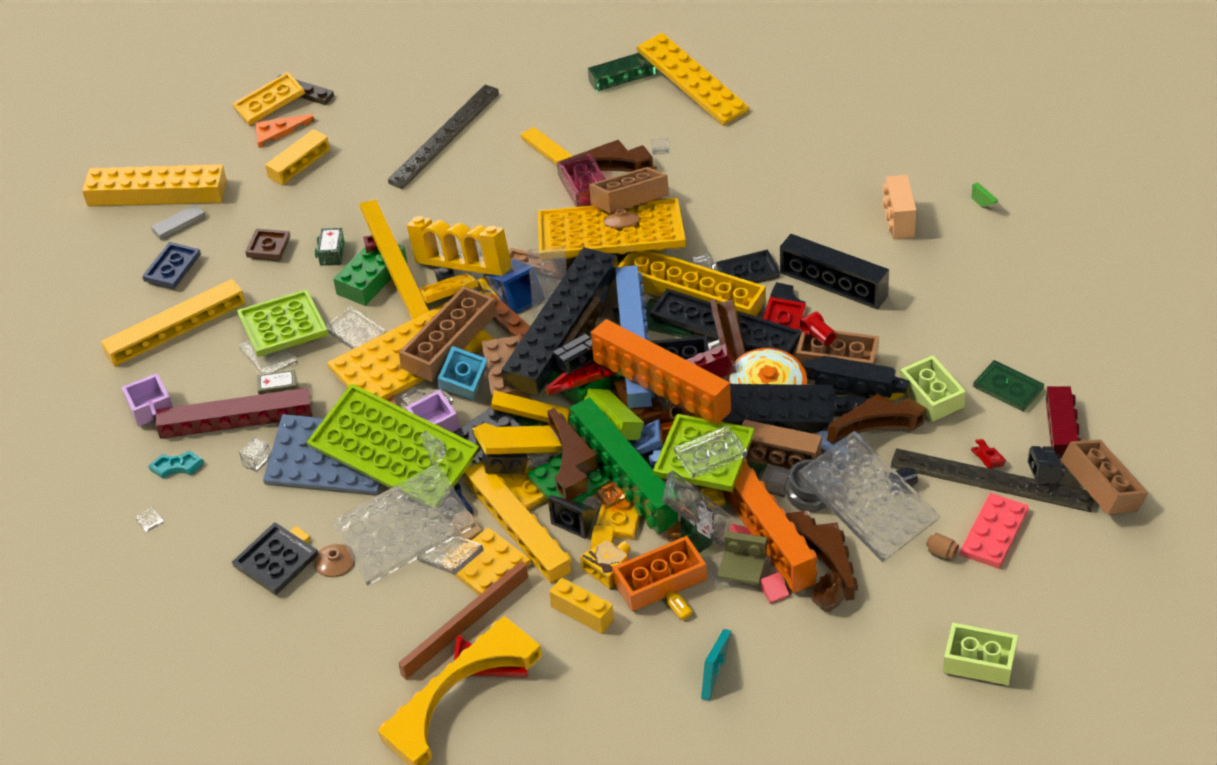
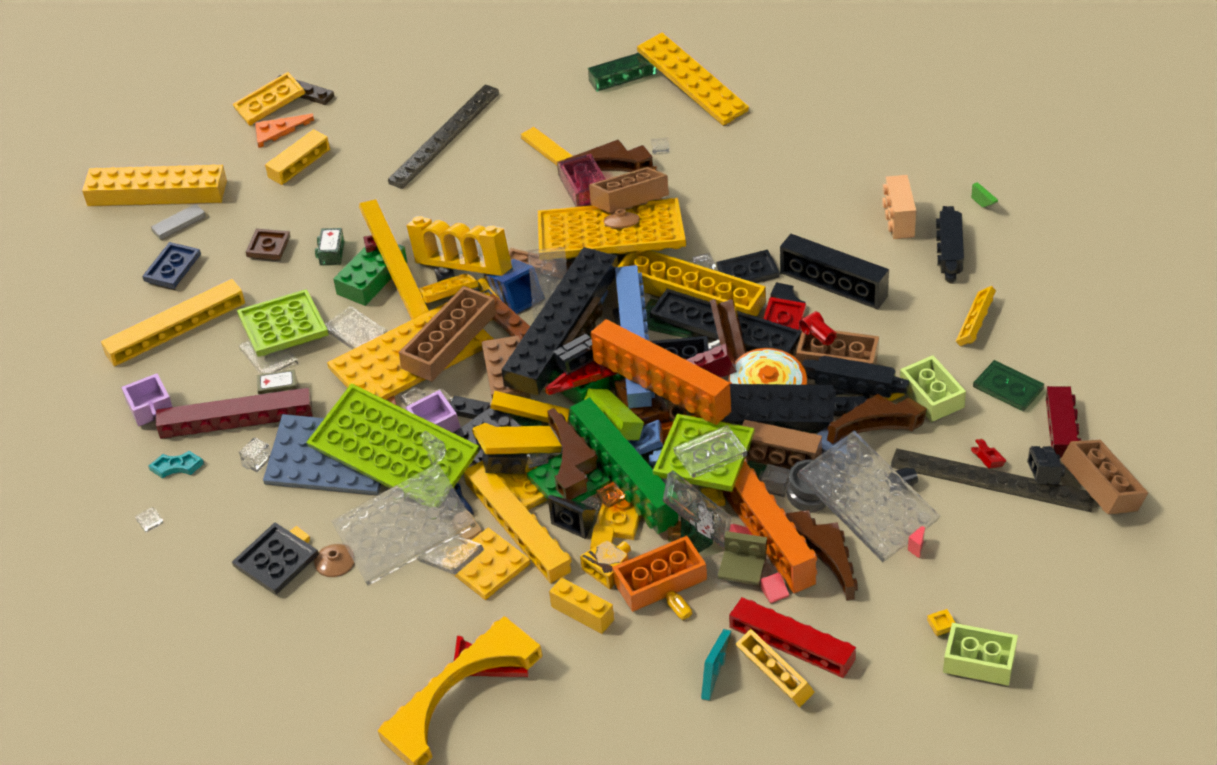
(462, 373): medium azure slope -> none
(463, 620): dark orange tile -> none
(468, 407): none -> black plate
(775, 668): none -> yellow brick
(793, 637): none -> red brick
(828, 591): reddish brown hair -> none
(916, 541): none -> coral slope
(940, 622): none -> yellow plate
(942, 546): medium nougat brick -> none
(951, 242): none -> black hinge
(976, 316): none -> yellow plate
(994, 530): coral plate -> none

